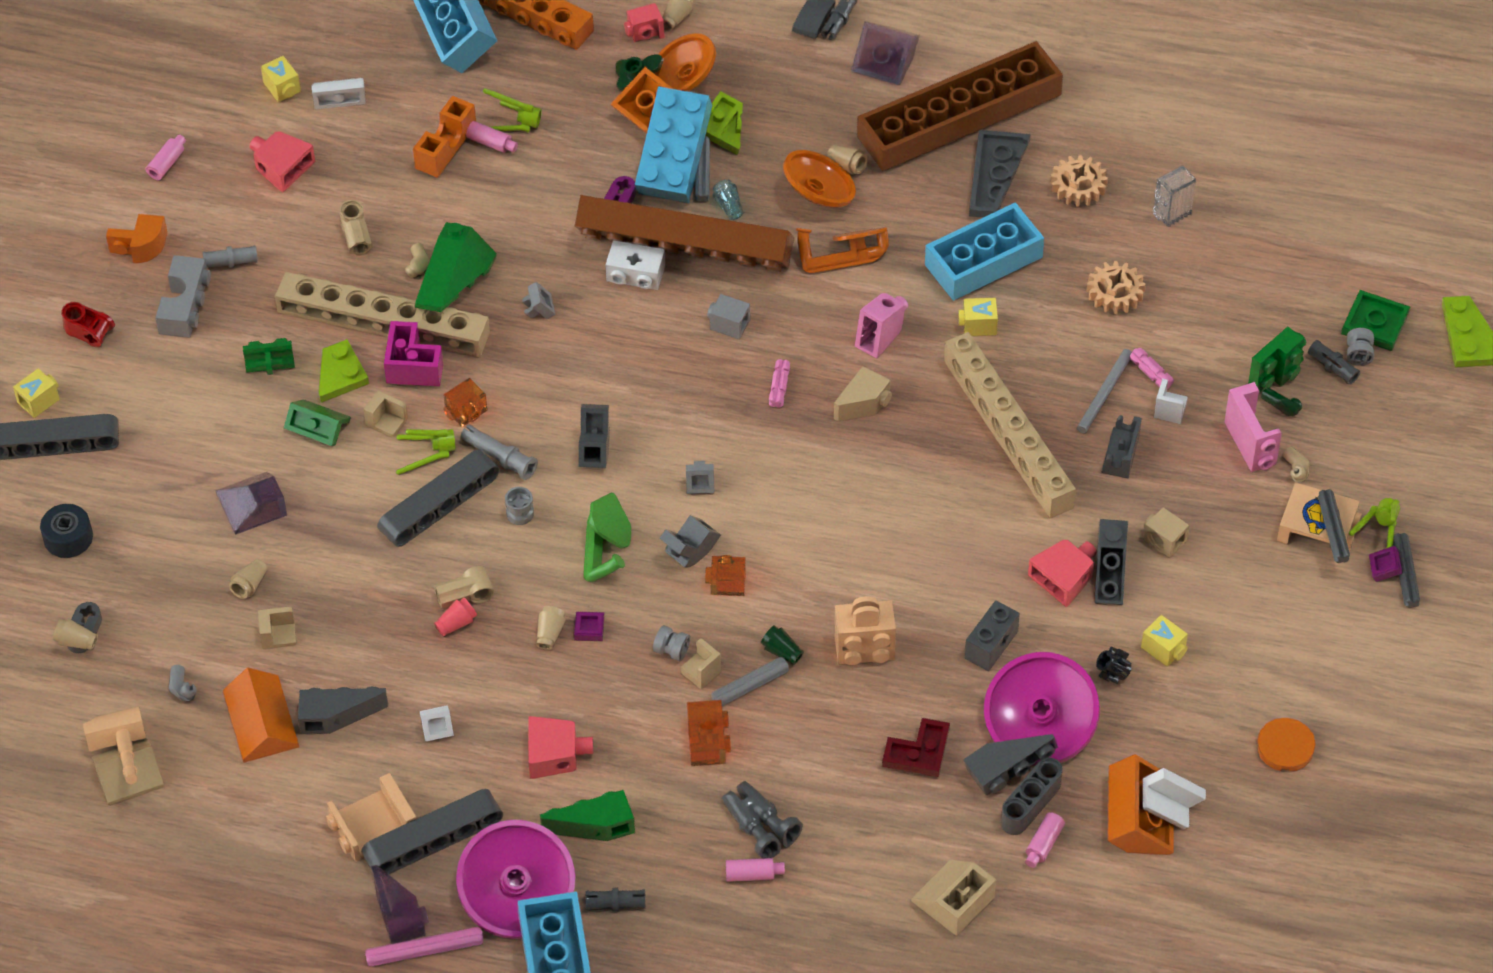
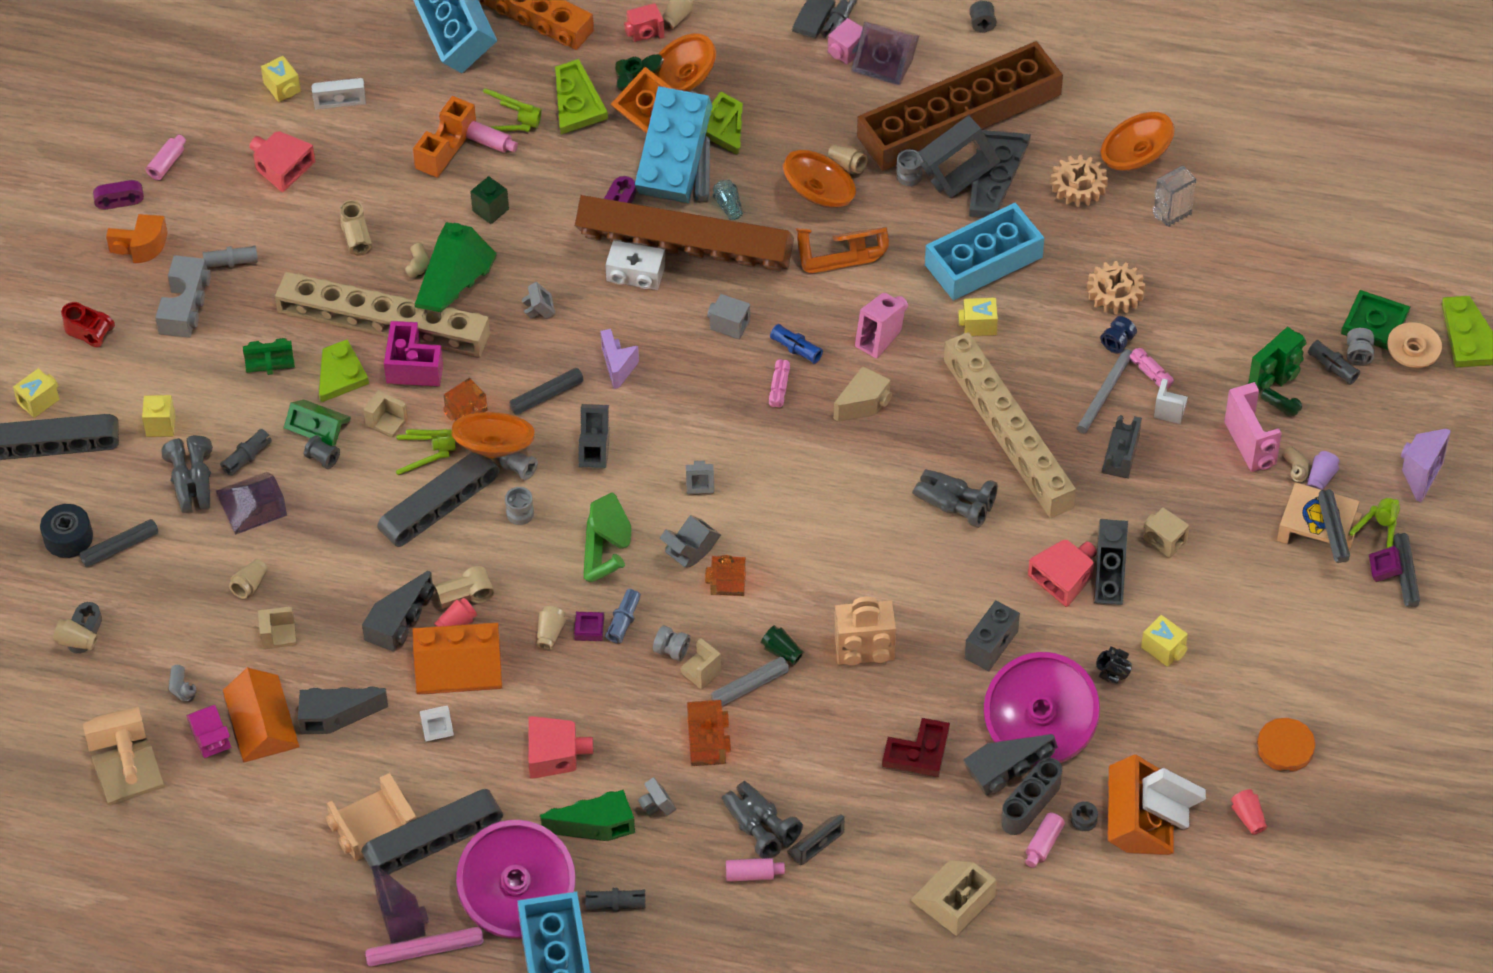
(118, 194): none -> magenta beam
(118, 543): none -> dark grey axle
(158, 415): none -> light yellow brick
(193, 481): none -> dark grey piece
(209, 731): none -> dark pink brick
(246, 452): none -> dark grey pin
(321, 452): none -> dark grey bush
(393, 615): none -> dark grey slope
(457, 658): none -> orange slope
(489, 200): none -> dark green brick
(493, 433): none -> orange dish
(546, 391): none -> dark grey axle
(577, 98): none -> lime wing
(618, 361): none -> lavender slope
(623, 616): none -> sand blue axle
(656, 799): none -> light grey tile
(784, 336): none -> blue pin
(817, 839): none -> dark grey slope
(844, 41): none -> bright pink brick
(909, 168): none -> light grey wheel
(947, 491): none -> dark grey piece
(948, 145): none -> dark grey window
(983, 16): none -> dark grey wheel
(1078, 821): none -> dark grey bush
(1118, 334): none -> dark blue wheel
(1138, 141): none -> orange dish
(1249, 810): none -> coral cone
(1323, 469): none -> lavender cone
(1416, 337): none -> light nougat dish
(1424, 460): none -> lavender slope

